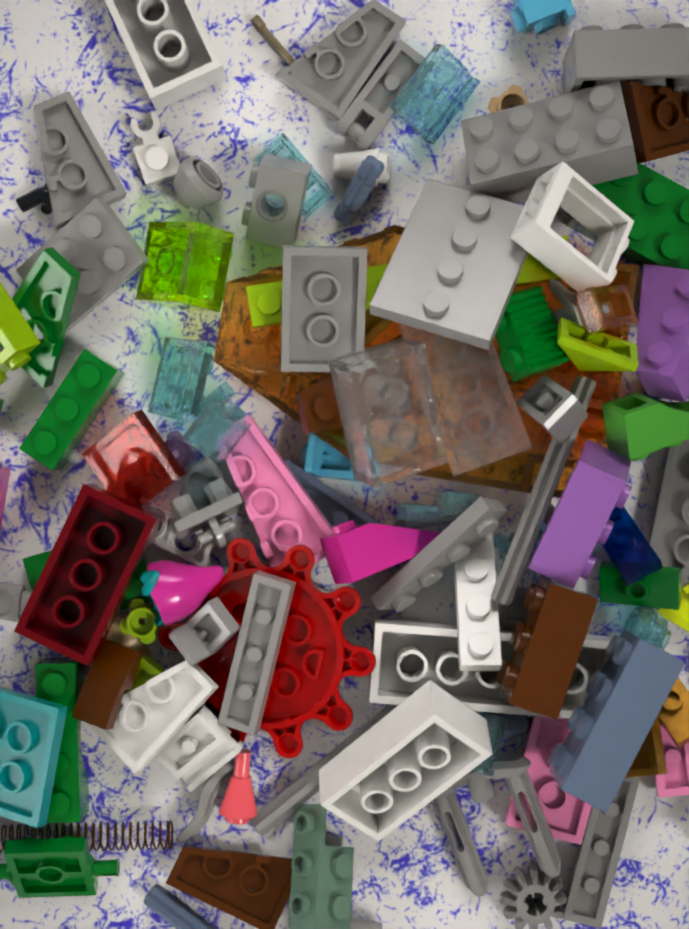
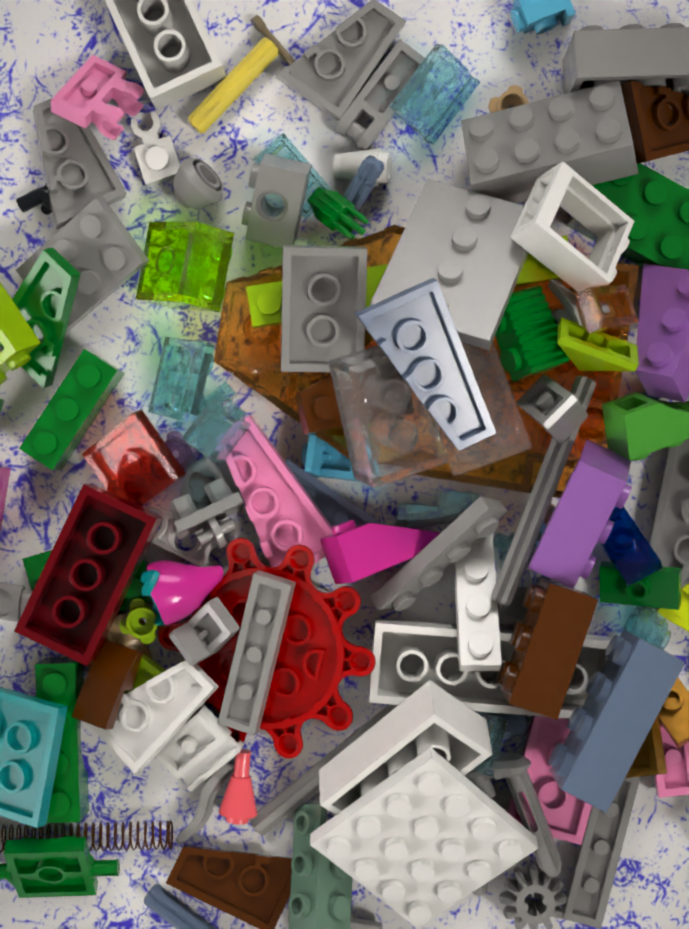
(89, 91): none -> bright pink plate
(233, 85): none -> light yellow axle
(333, 210): none -> green piece
(423, 839): none -> white plate
(428, 354): none -> wing

